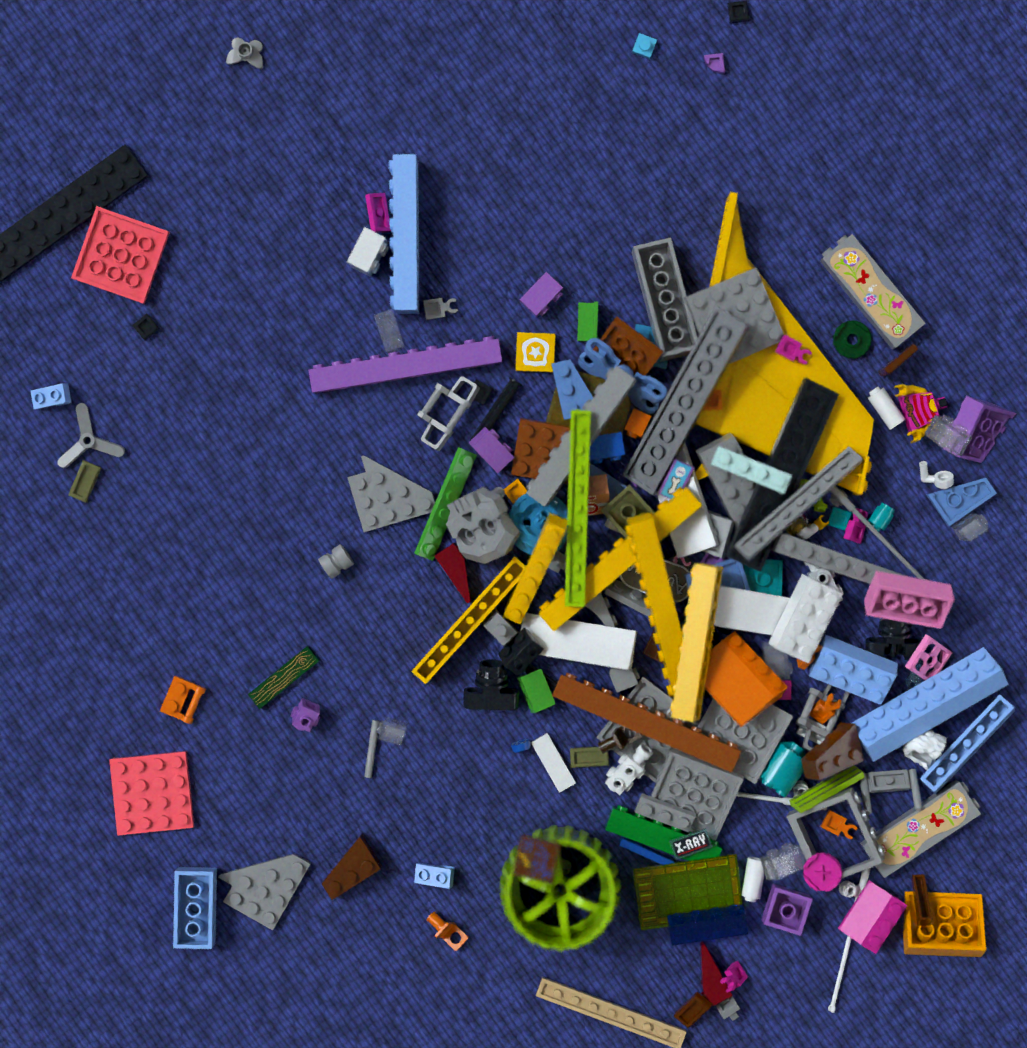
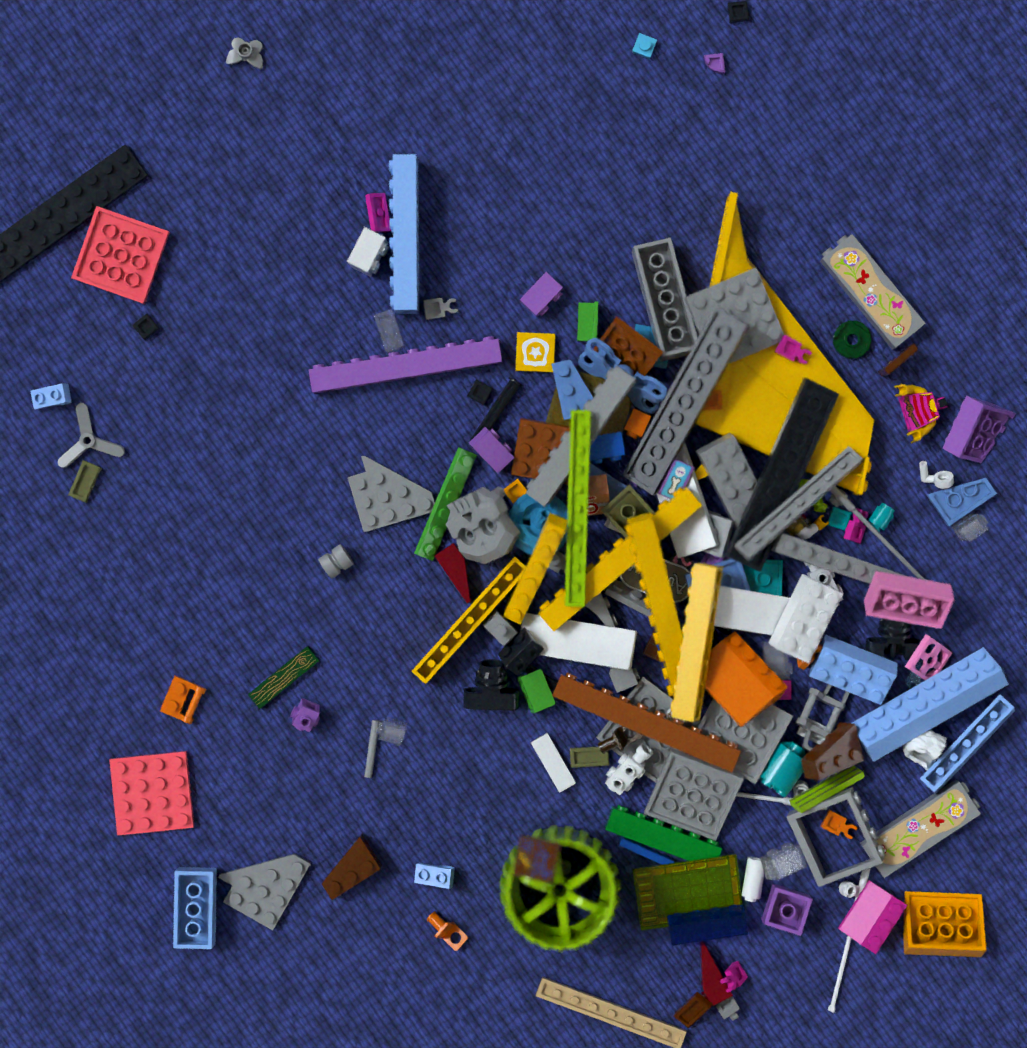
(464, 404): light grey bar -> none
(520, 745): blue tile -> none
(665, 812): light grey plate -> none
(690, 843): tile -> none
(751, 470): light aqua plate -> none
(822, 872): dark pink tile -> none
(824, 710): orange plate -> none
(886, 407): white brick -> none
(890, 781): light grey plate -> none
(921, 900): reddish brown piece -> none
(948, 435): clear brick -> none

